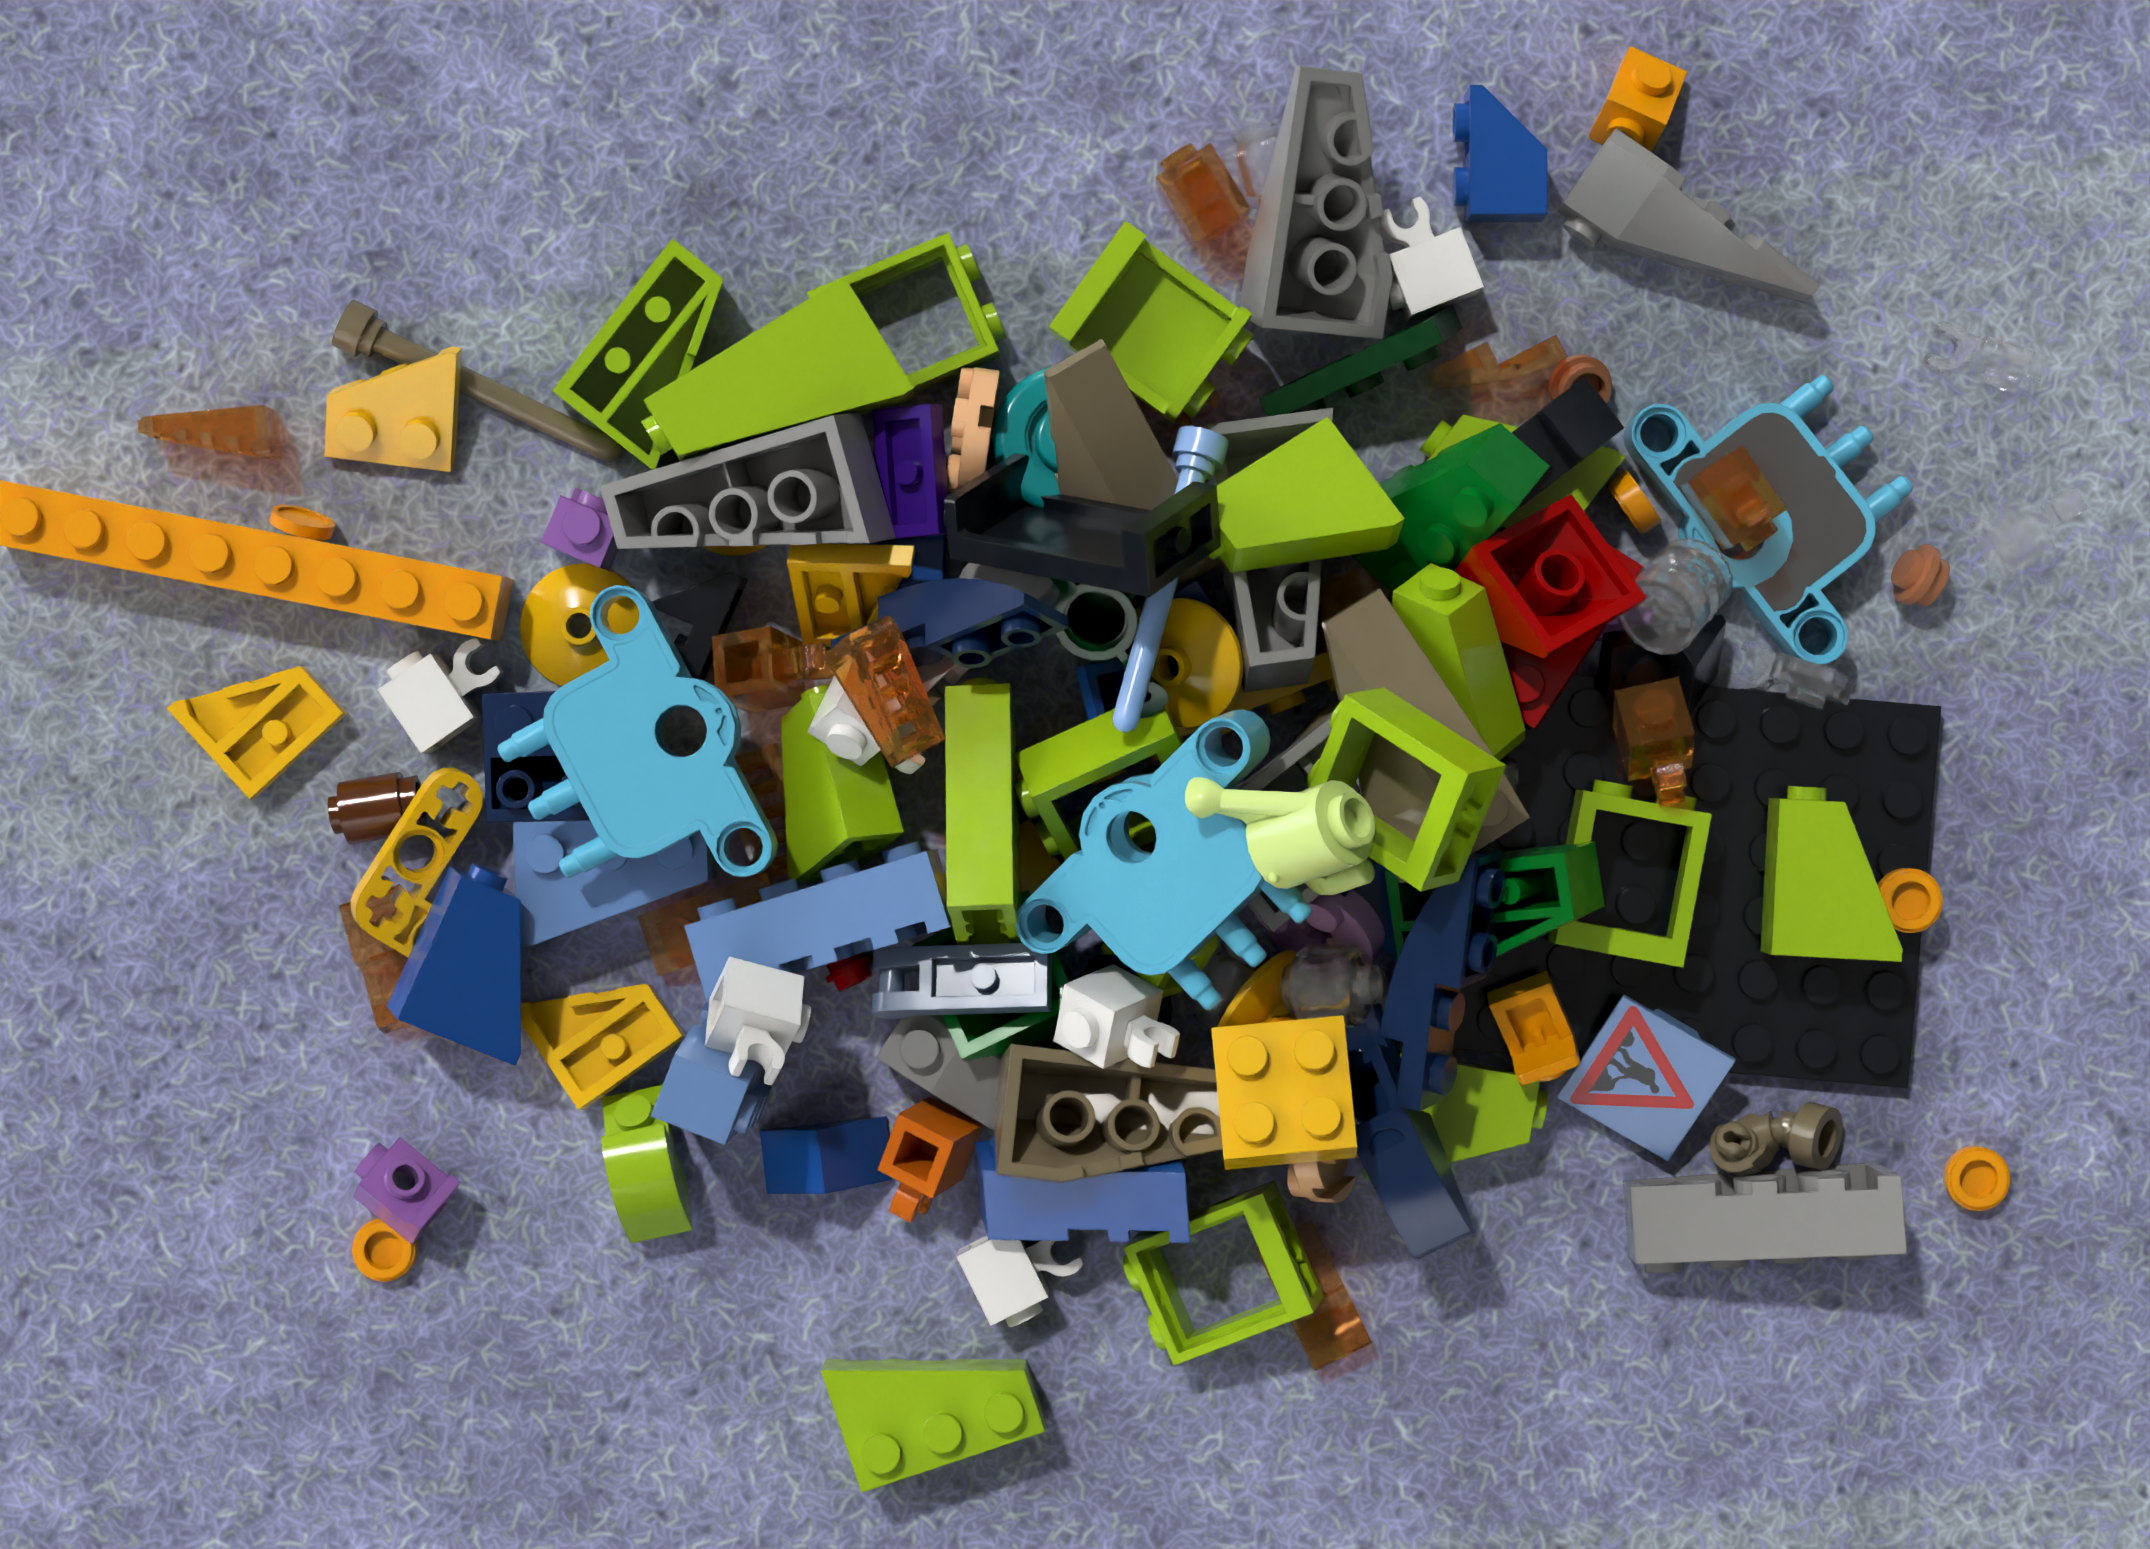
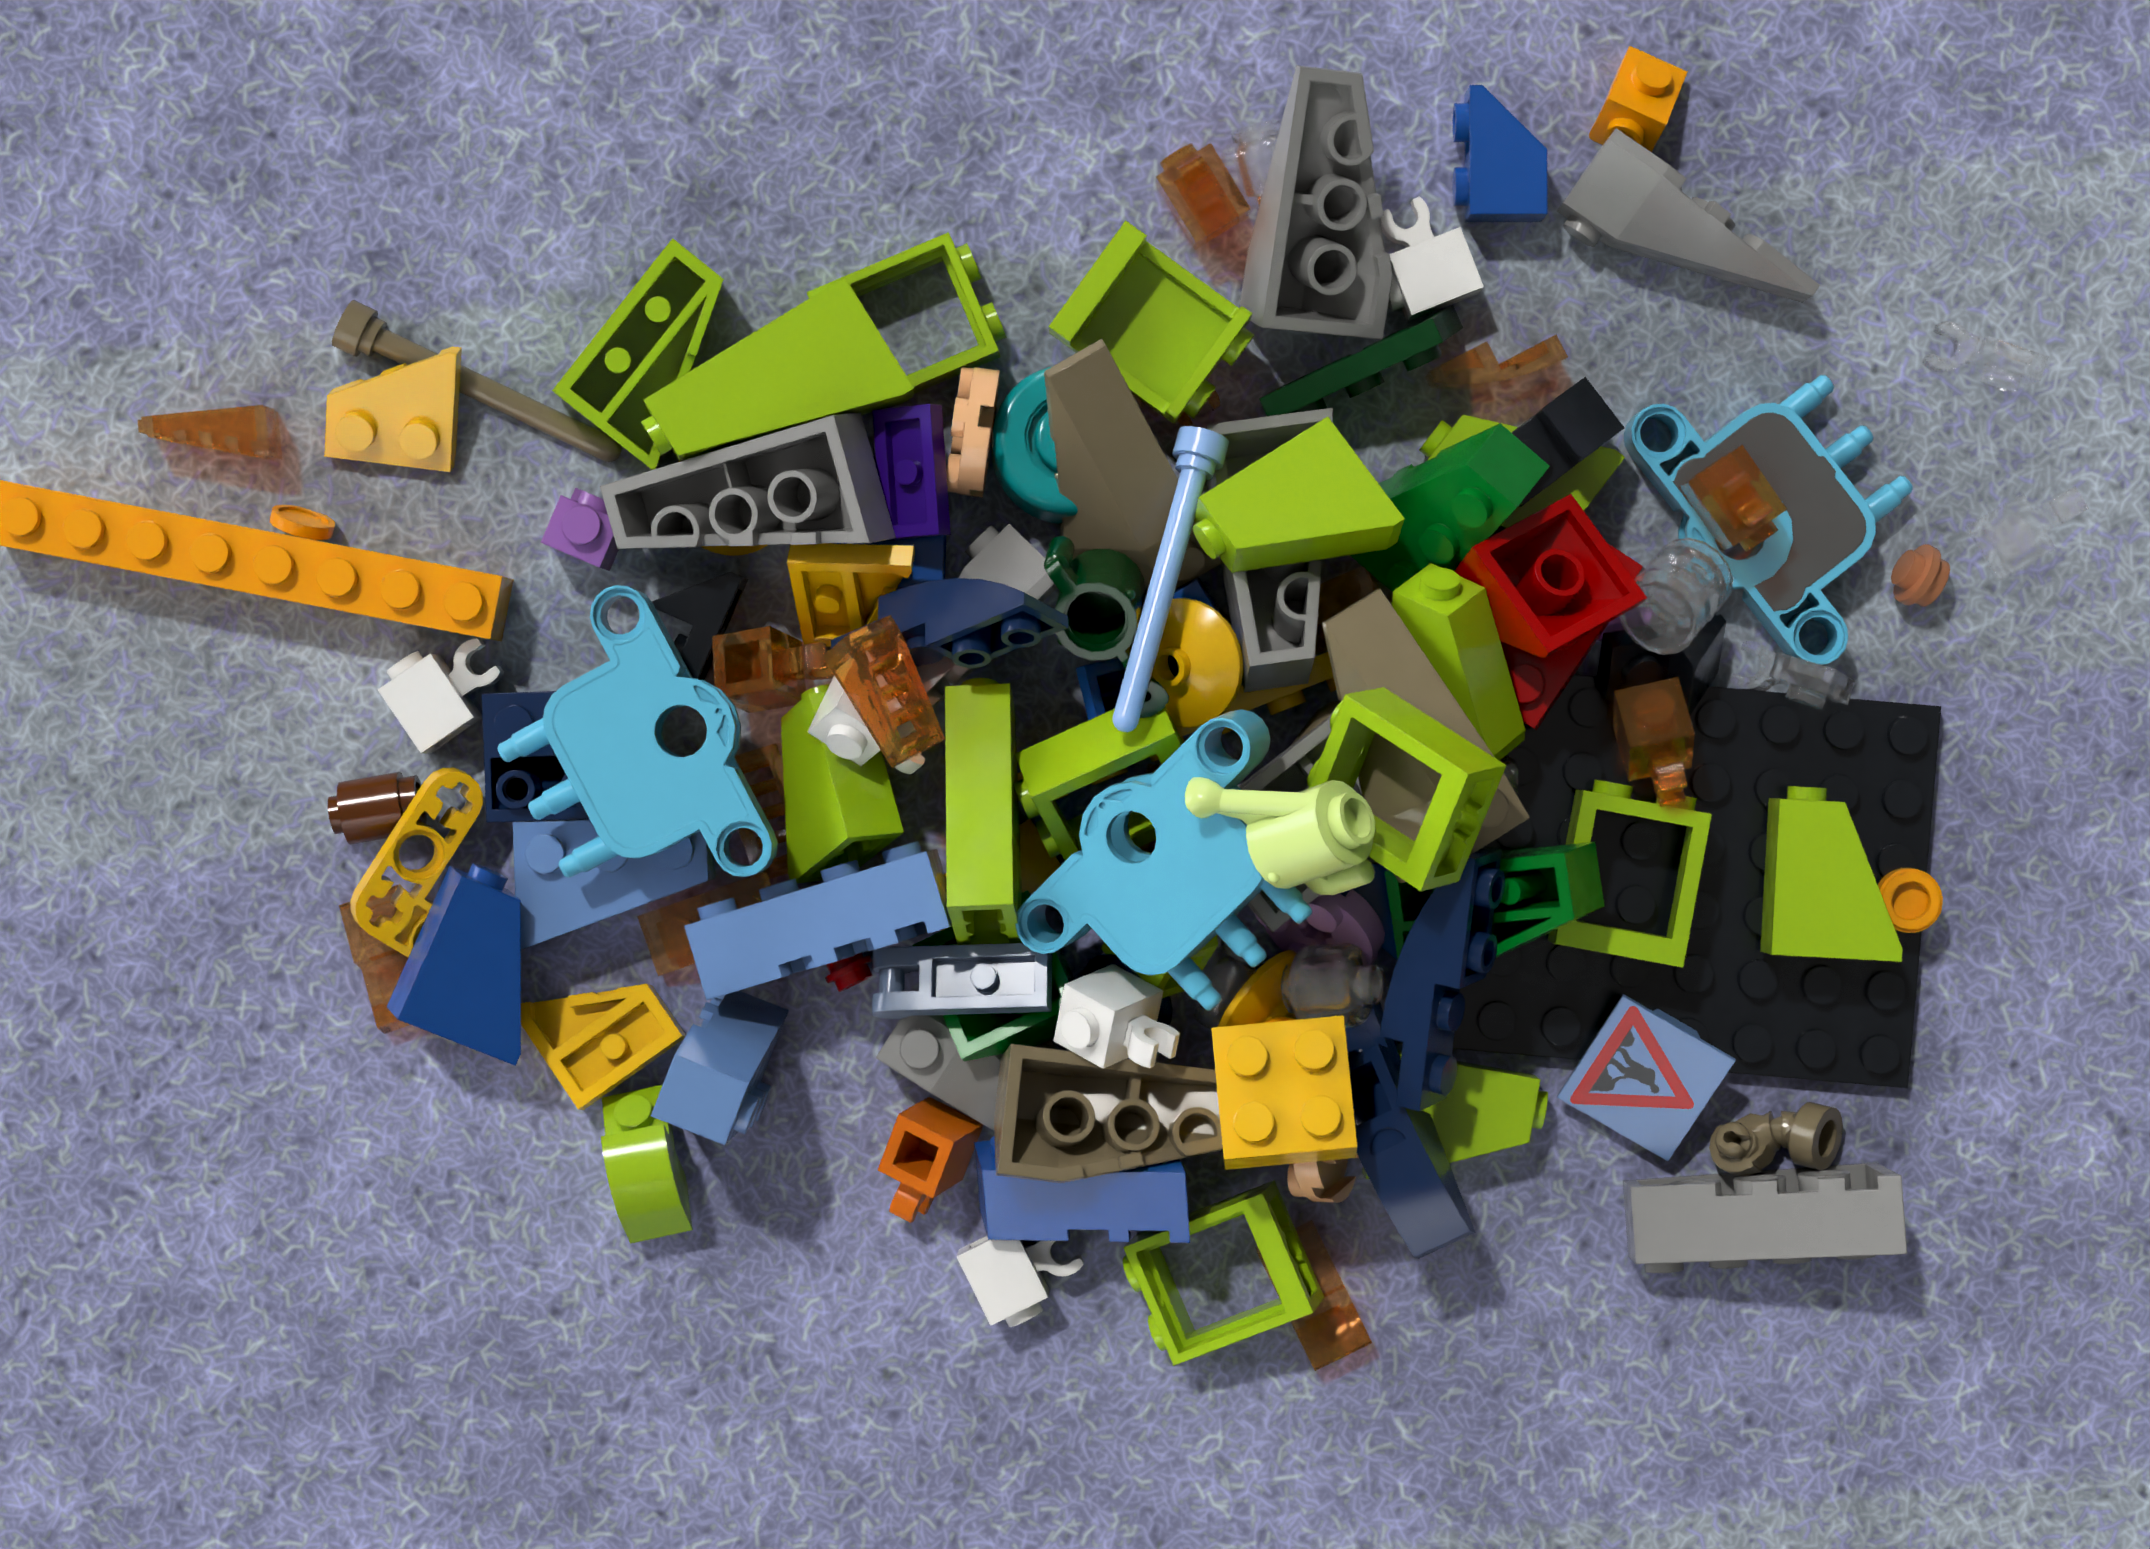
(260, 724): yellow wing -> none
(382, 1252): light orange tile -> none
(403, 1210): medium lavender brick -> none
(549, 612): yellow dish -> none
(756, 1015): white brick -> none
(824, 1156): blue slope -> none
(928, 1413): lime wedge -> none
(1078, 536): black panel -> none
(1535, 1028): light orange bracket -> none
(1576, 368): nougat plate -> none
(1633, 502): light orange tile -> none
(1976, 1178): light orange tile -> none

